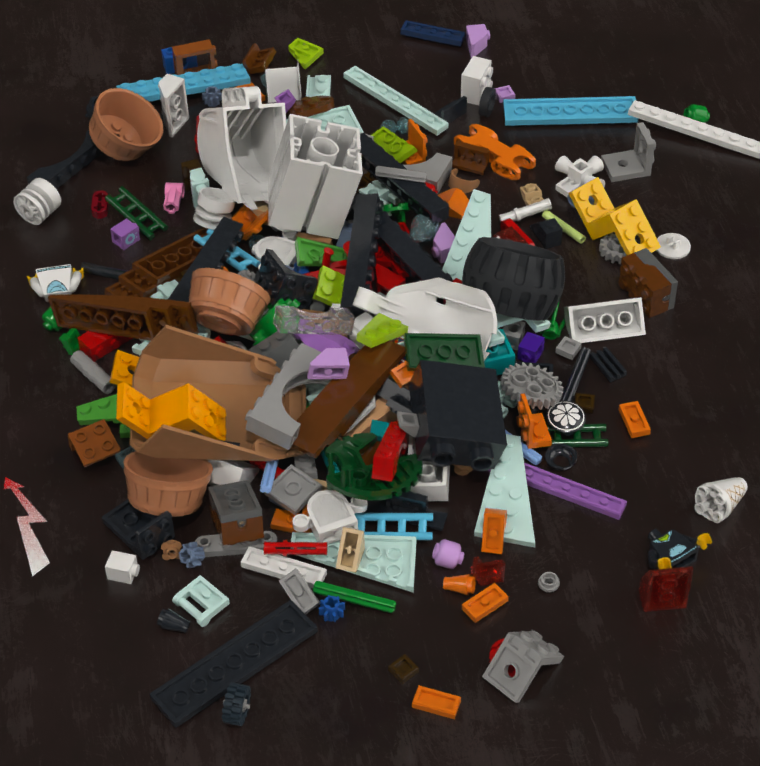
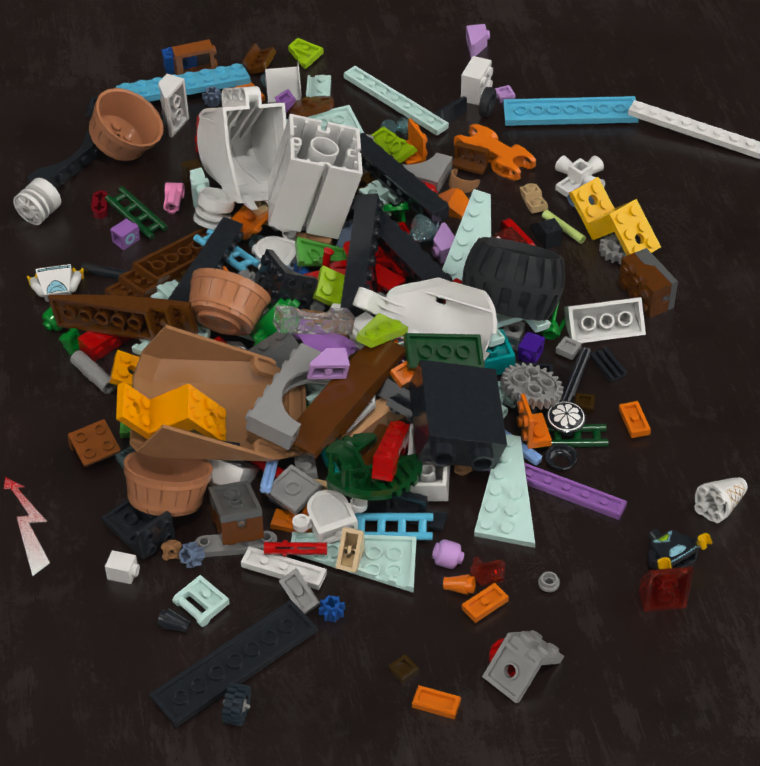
(98, 410): bright green wing -> none
(354, 596): green axle -> none
(379, 428): teal tile -> none
(402, 174): light grey axle -> none
(408, 422): light grey slope -> none
(433, 33): dark blue plate -> none
(493, 530): orange plate -> none
(520, 213): white pin -> none
(636, 162): light grey bracket -> none
(673, 246): white piece -> none
(697, 113): green head -> none

